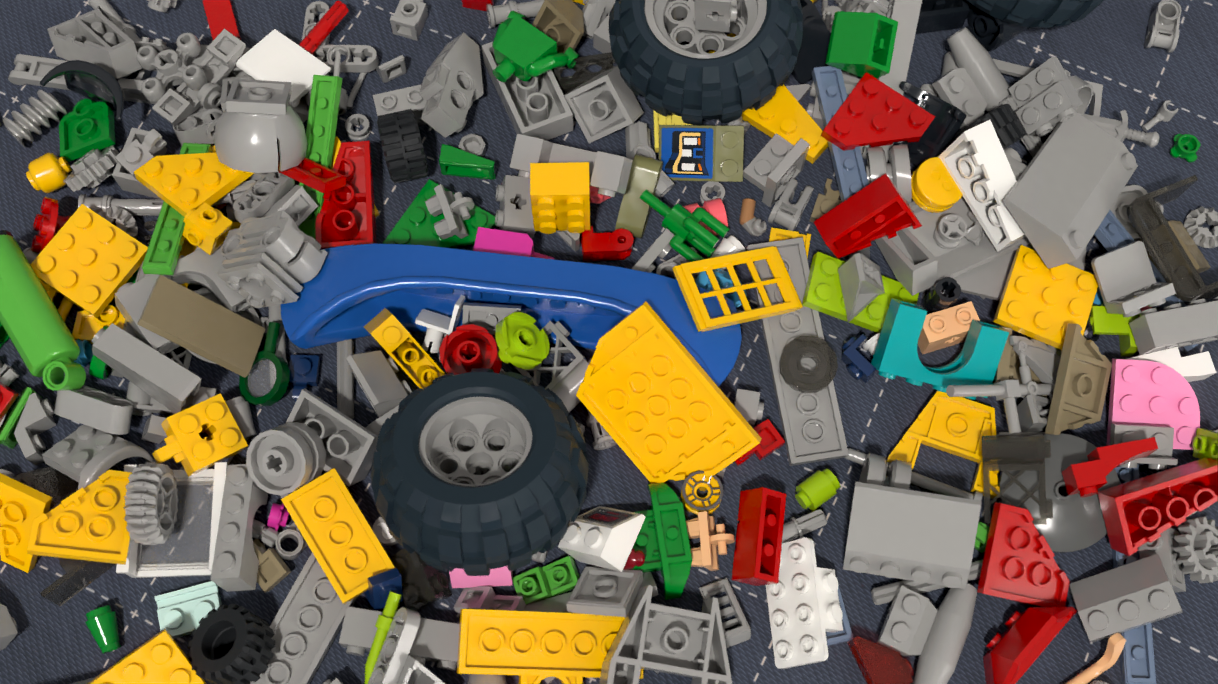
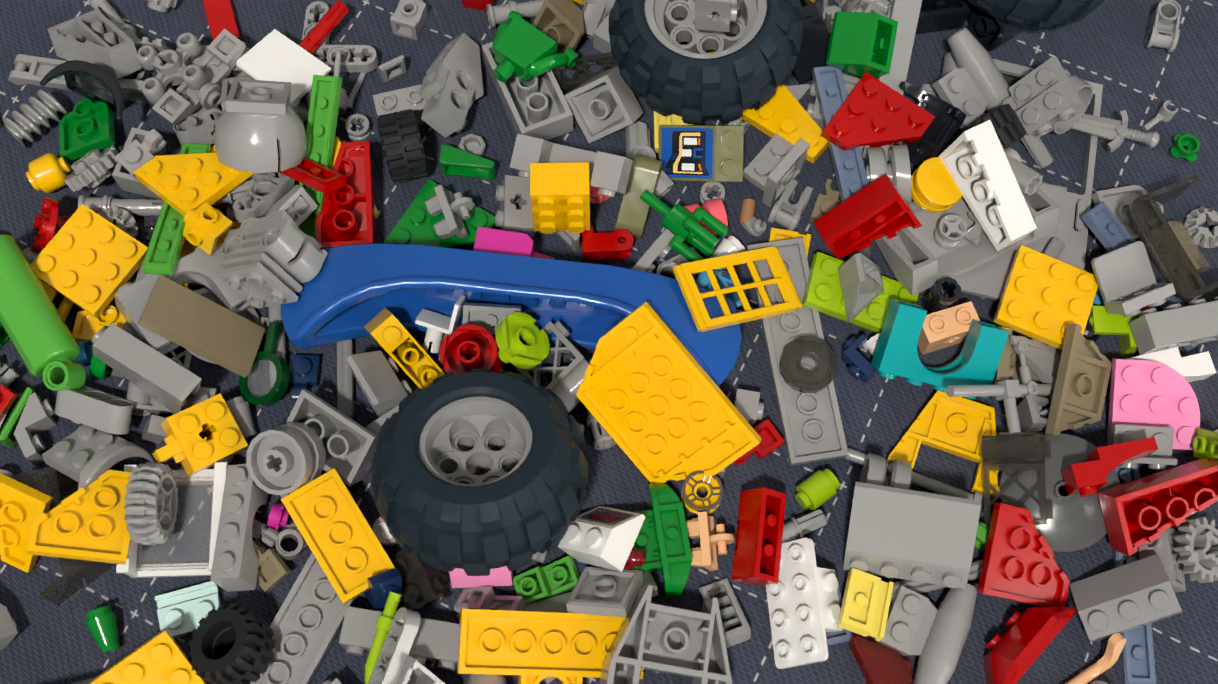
(865, 604): none -> light yellow plate
(1069, 189): light grey slope -> none

